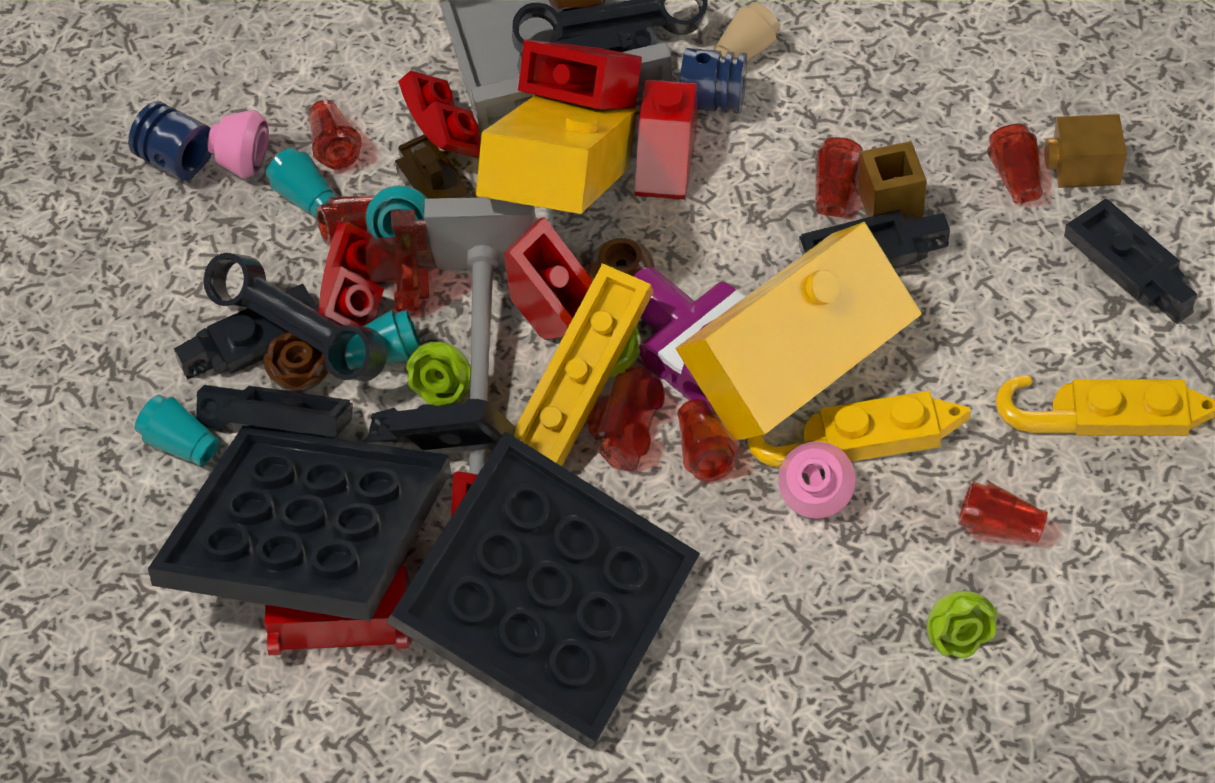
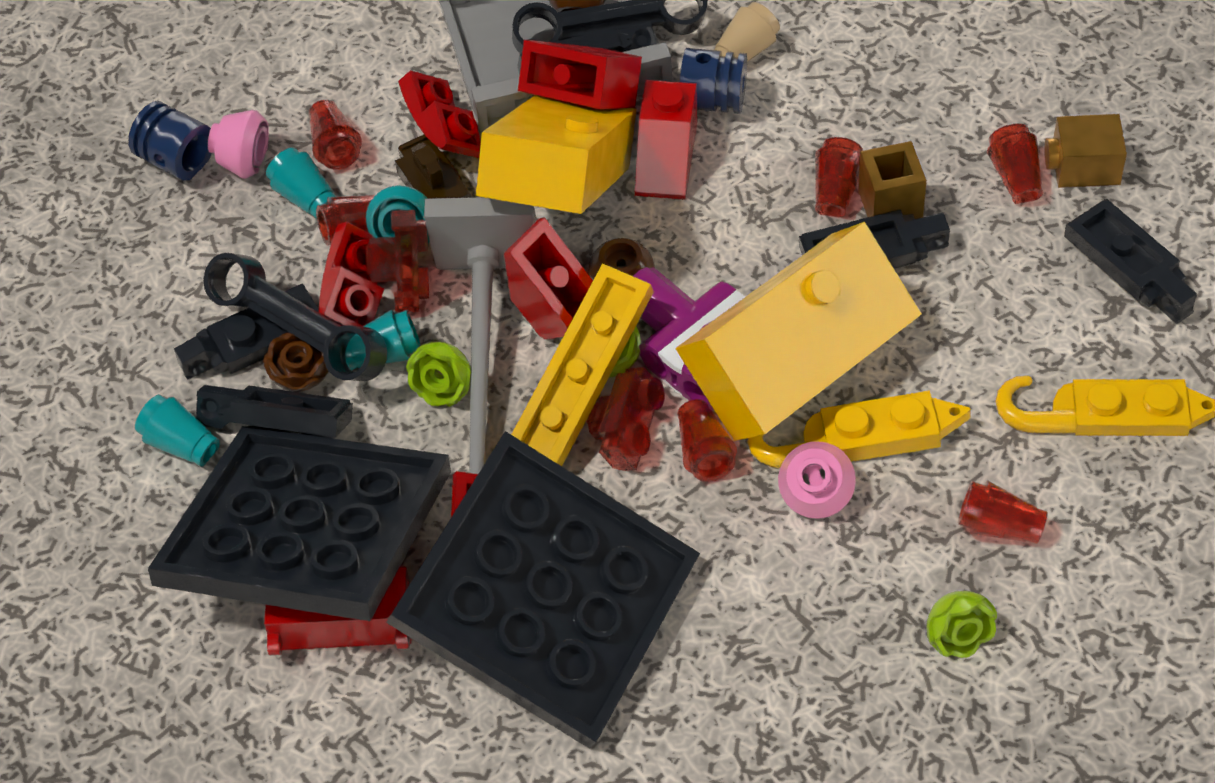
(440, 428): black hinge -> none

